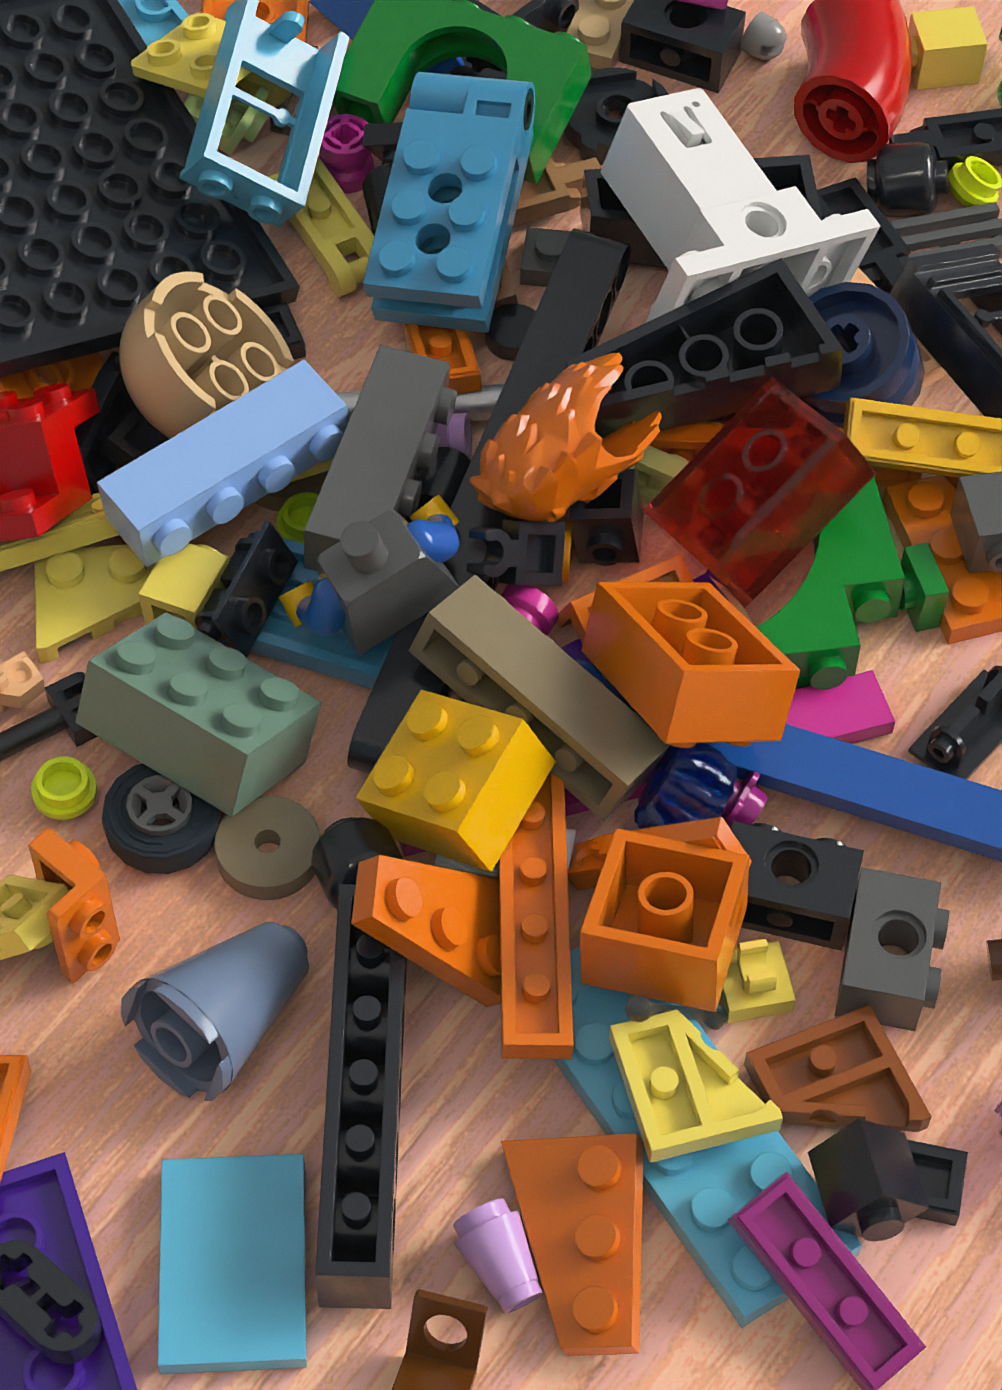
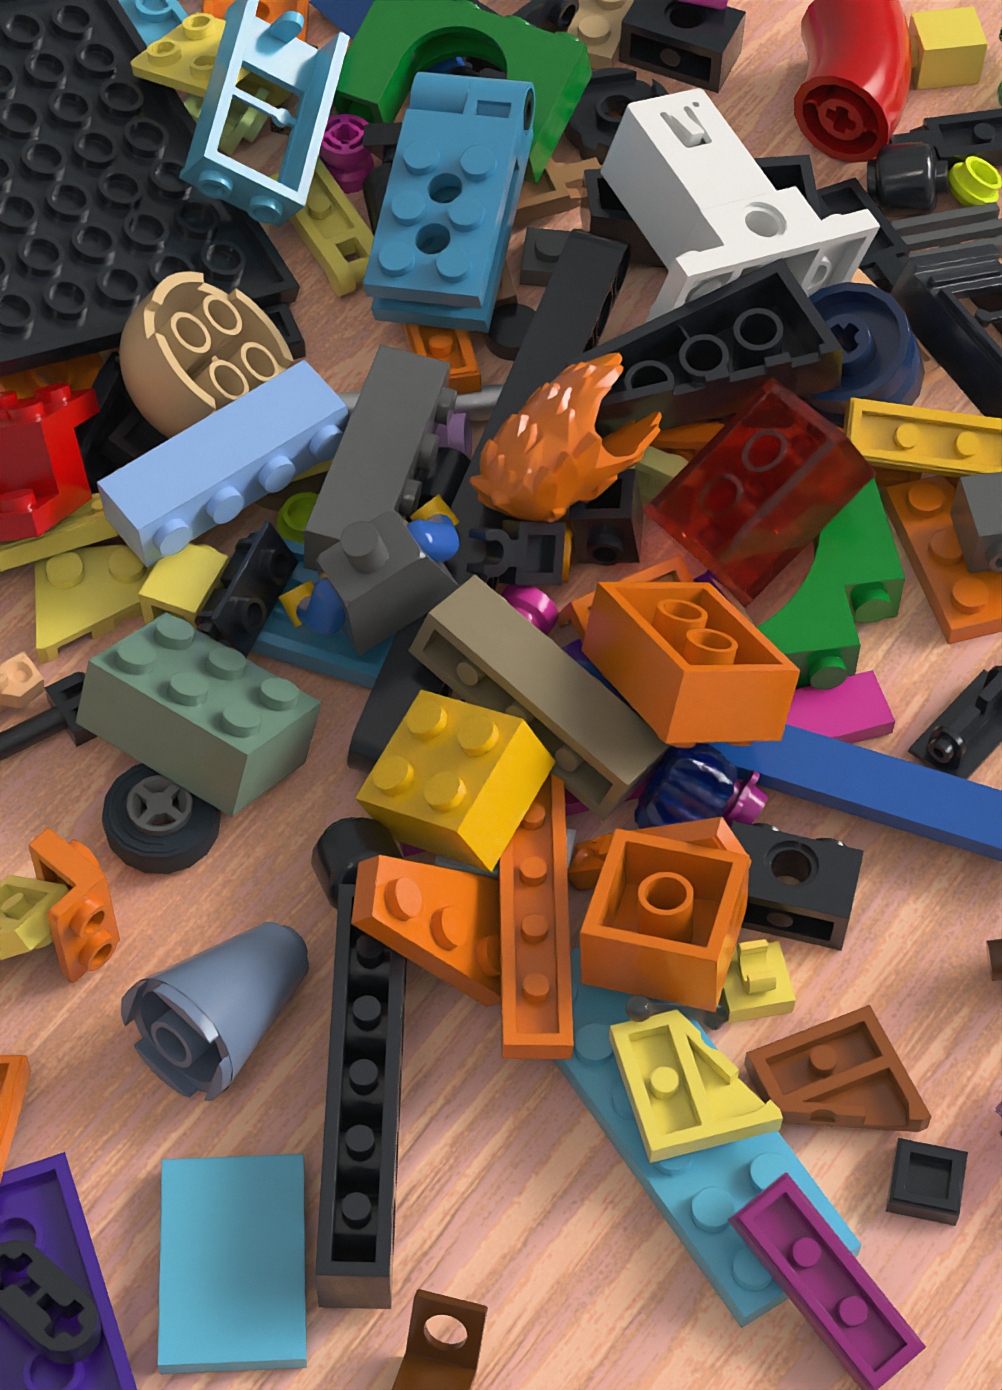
(63, 788): neon yellow plate -> none
(267, 873): dark tan piece -> none
(499, 1253): lavender cone -> none
(585, 1233): orange wing -> none
(763, 37): light grey hinge -> none
(868, 1180): black brick -> none
(897, 913): dark grey brick -> none
(924, 587): green plate -> none

